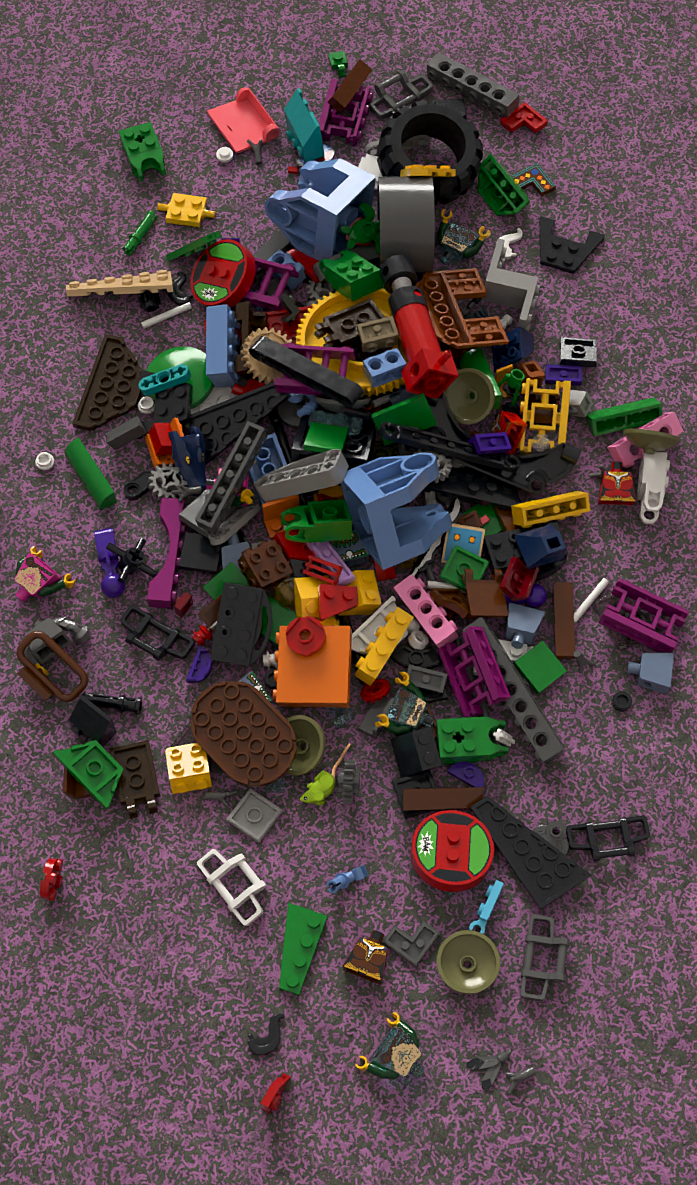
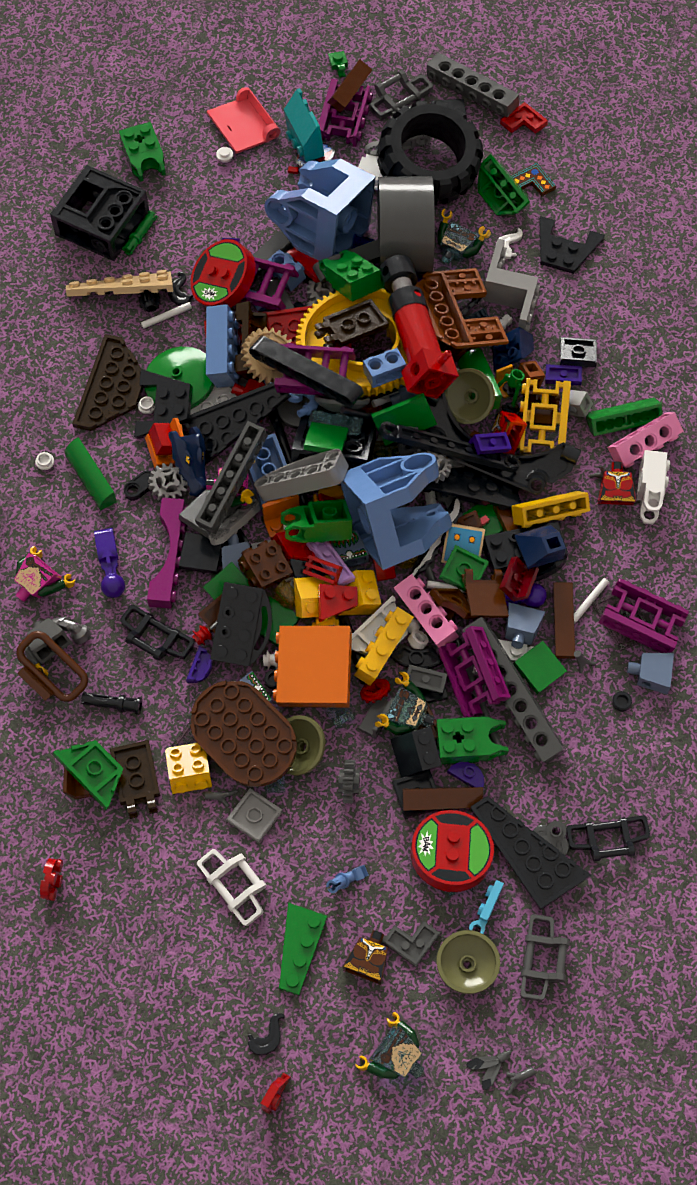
(91, 722): black slope -> none
(109, 221): none -> black piece
(125, 433): dark grey panel -> none
(131, 560): black bar -> none
(157, 377): teal beam -> none
(182, 604): dark red plate -> none
(186, 210): yellow plate -> none
(186, 491): dark grey bar -> none
(197, 245): green wing -> none
(257, 151): dark grey bar -> none
(289, 304): pearl dark grey bracket -> none
(304, 625): red plate -> none
(323, 785): lime animal -> none
(363, 230): green animal -> none
(378, 334): dark tan bracket -> none
(428, 170): yellow plate -> none
(504, 738): white axle -> none
(540, 442): clear plate -> none
(651, 440): olive dish -> none

